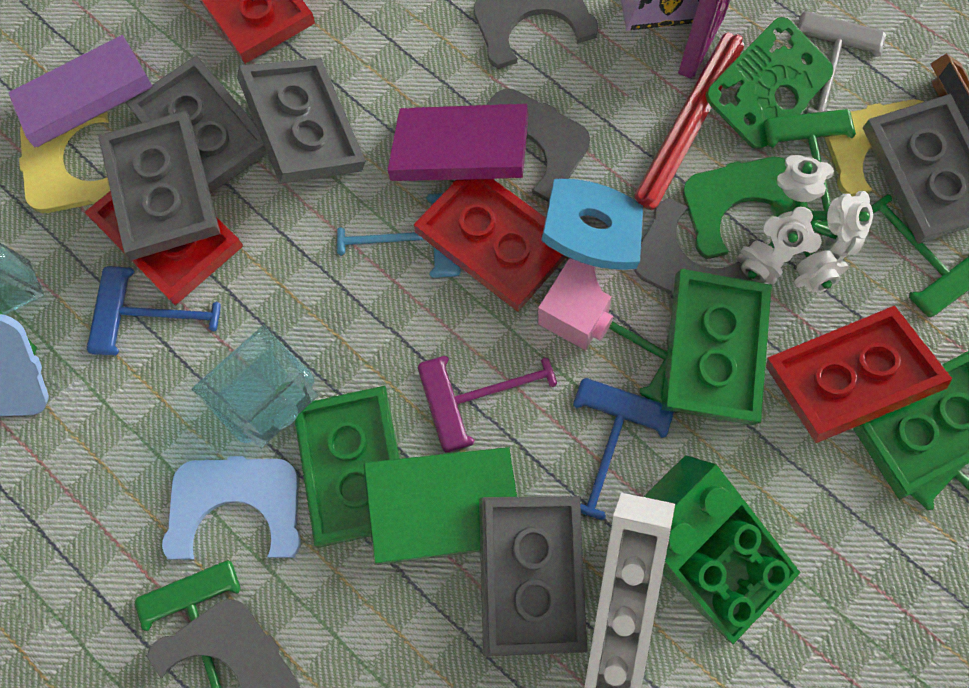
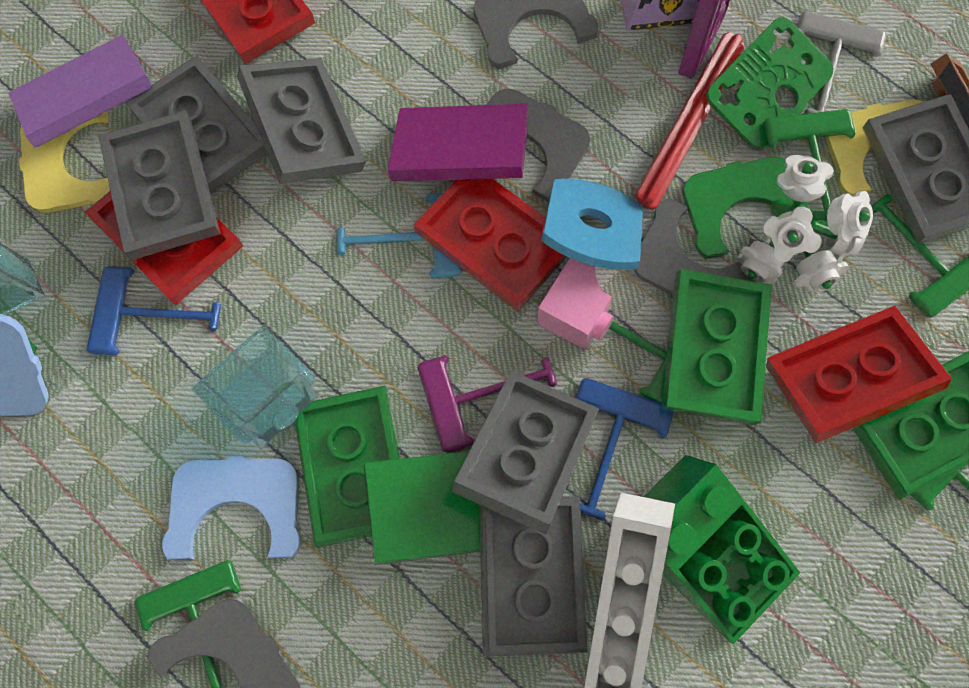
(526, 452): none -> dark grey plate

